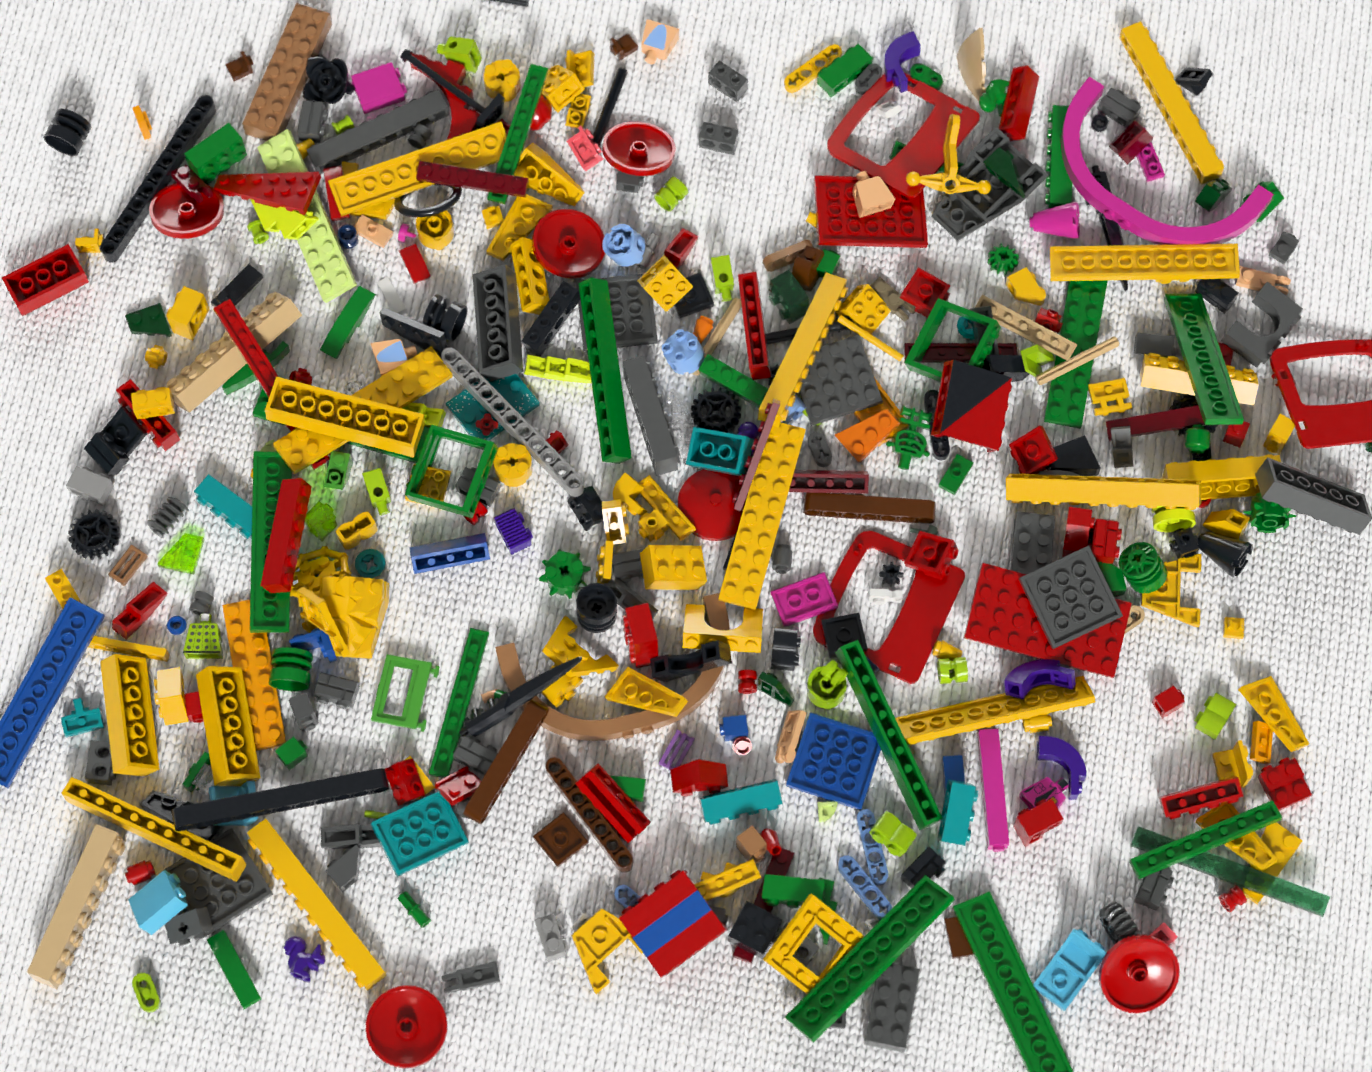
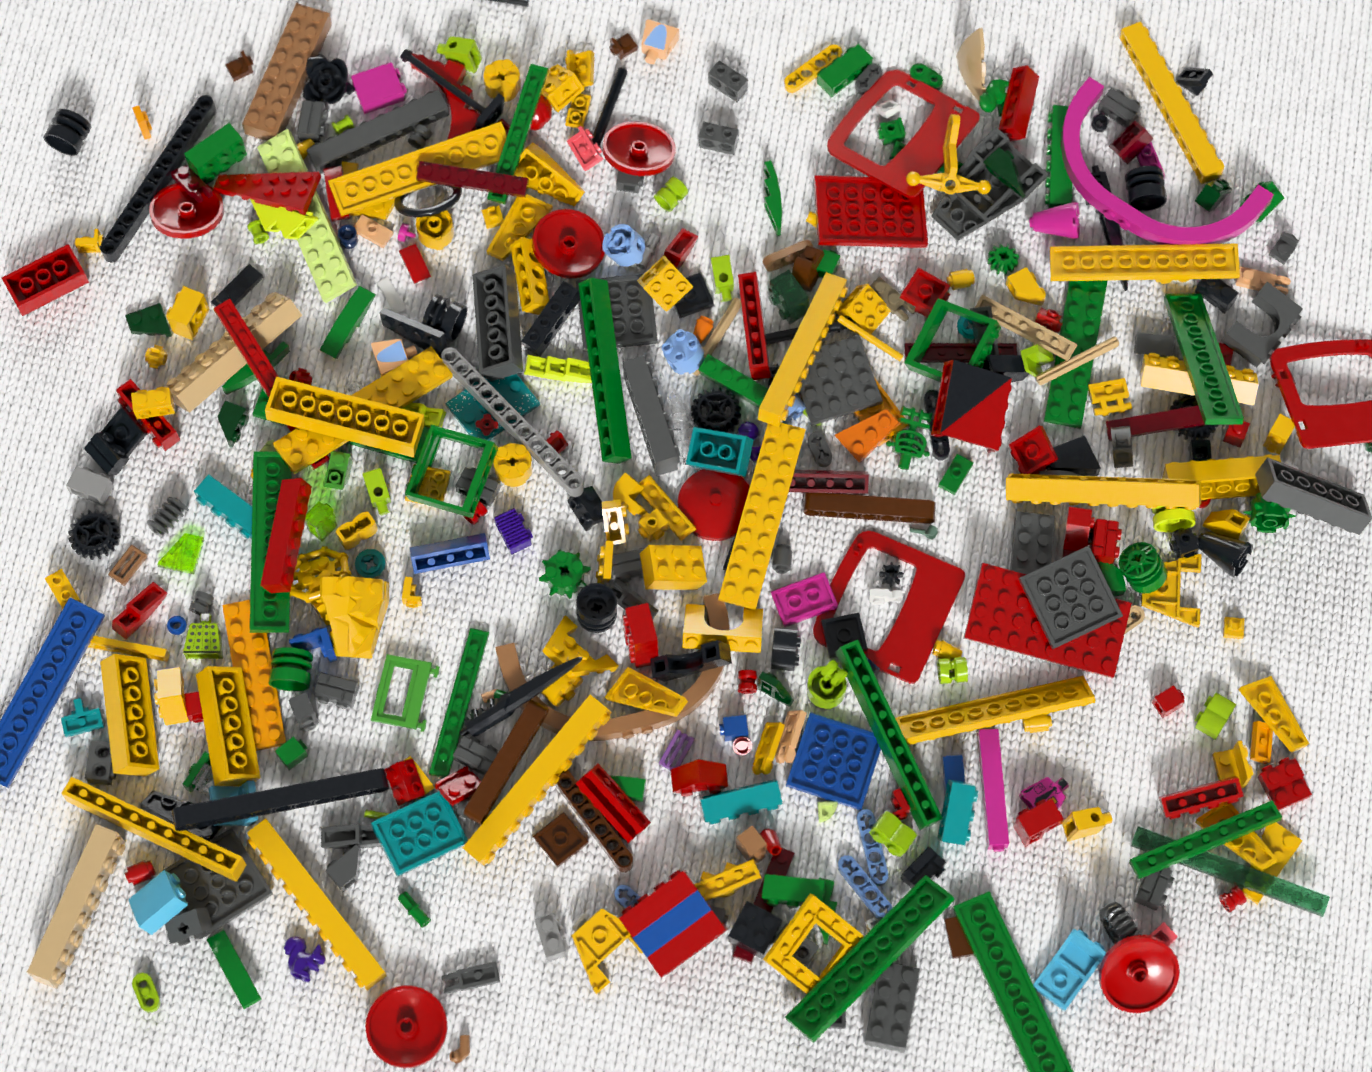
(232, 419): none -> dark green slope
(317, 615): yellow wing -> none
(408, 590): none -> yellow bracket
(463, 1051): none -> medium nougat arm
(537, 780): none -> yellow brick
(758, 447): plate -> none
(767, 748): none -> yellow hinge
(772, 202): none -> green slope
(871, 195): light nougat torso -> none
(891, 132): none -> green brick
(897, 53): dark purple arch -> none
(899, 801): none -> red bracket
(932, 555): red plate -> none
(960, 279): none -> yellow brick
(1038, 673): dark purple arch -> none
(1068, 757): dark purple arch -> none
(1085, 823): none -> yellow torso
(1145, 188): none -> black wheel
(1197, 439): green head -> none

